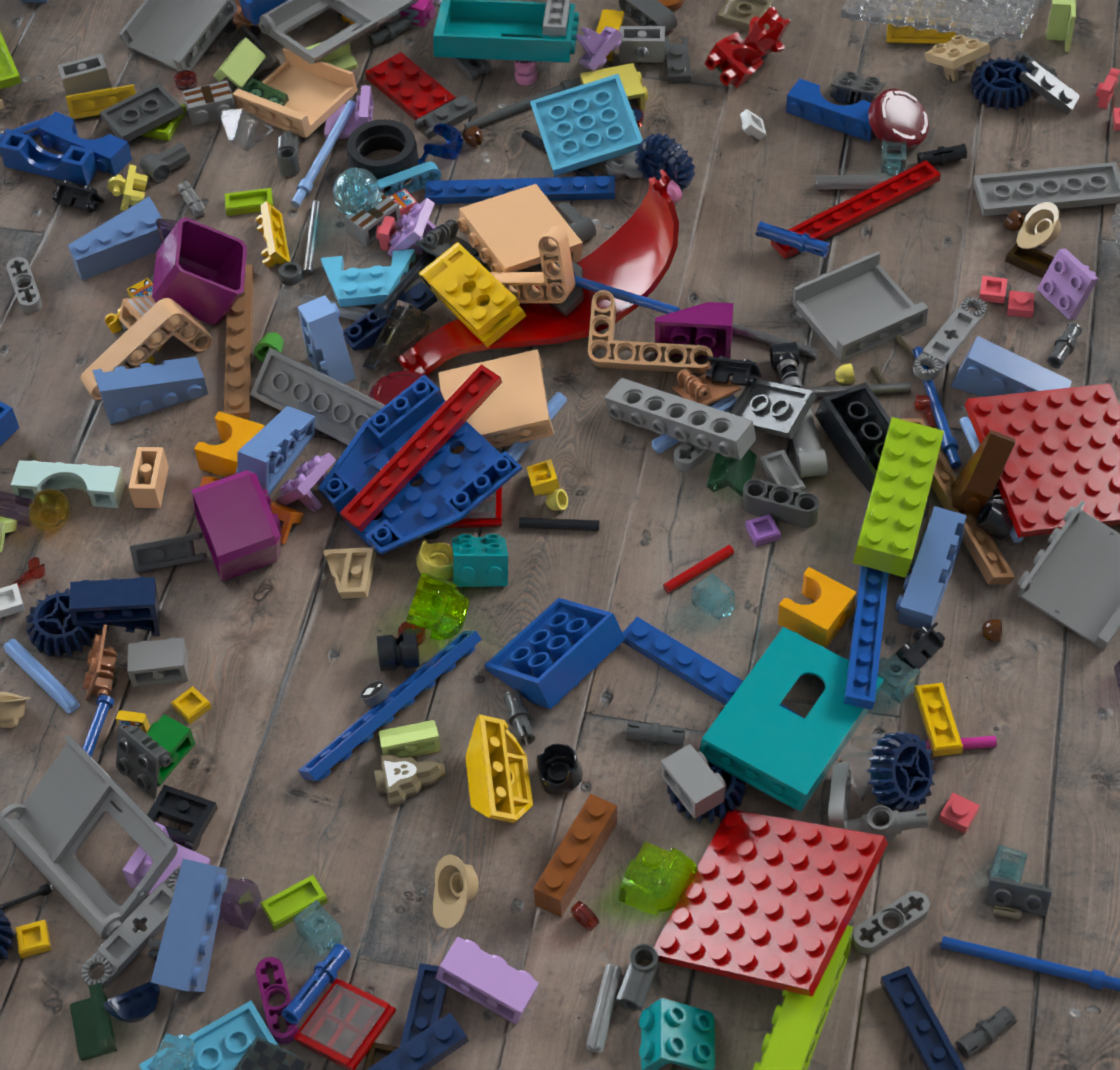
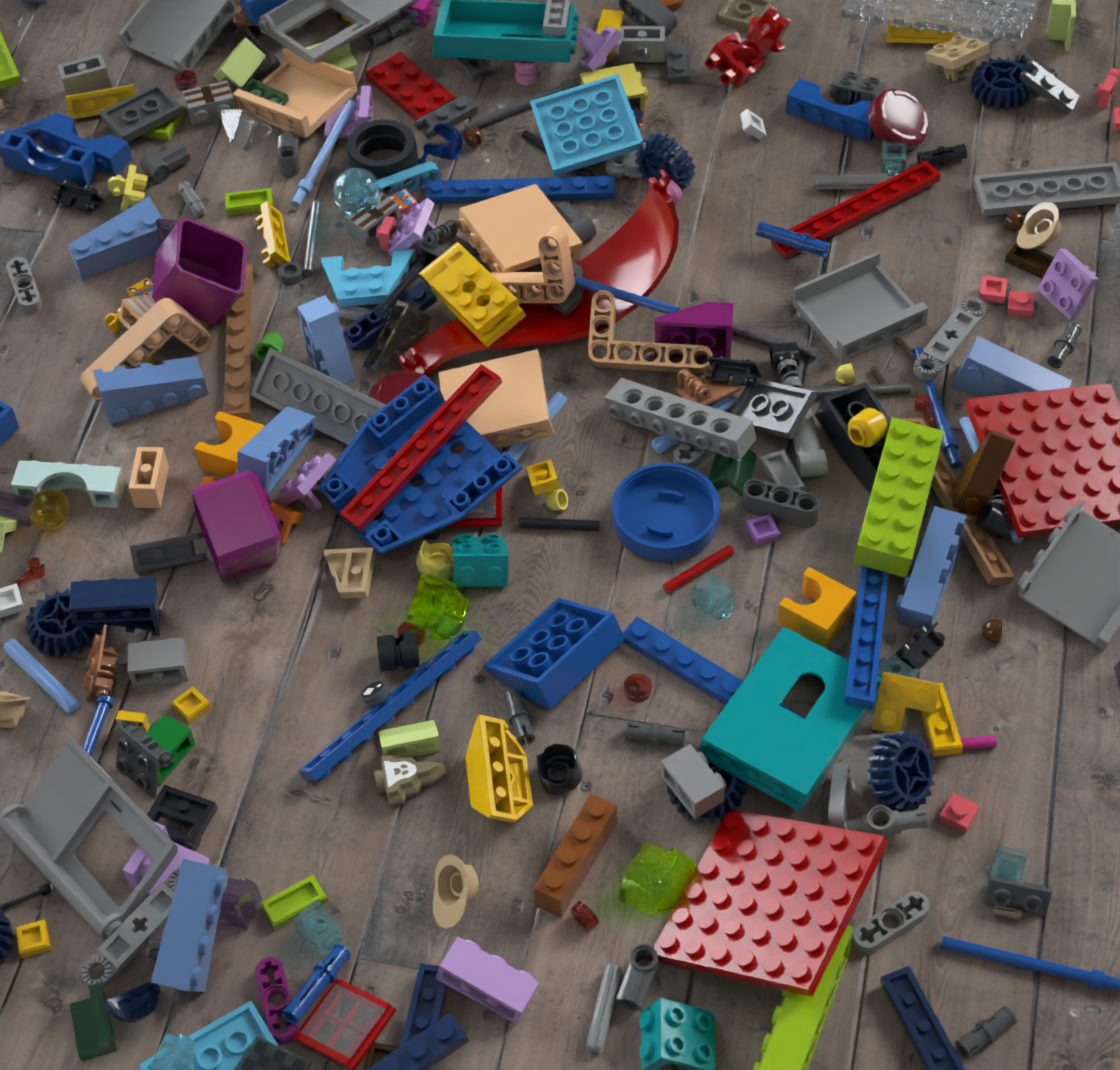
(638, 687): none -> clear red tile
(665, 511): none -> blue piece
(867, 427): none -> yellow head
(900, 692): none -> yellow plate

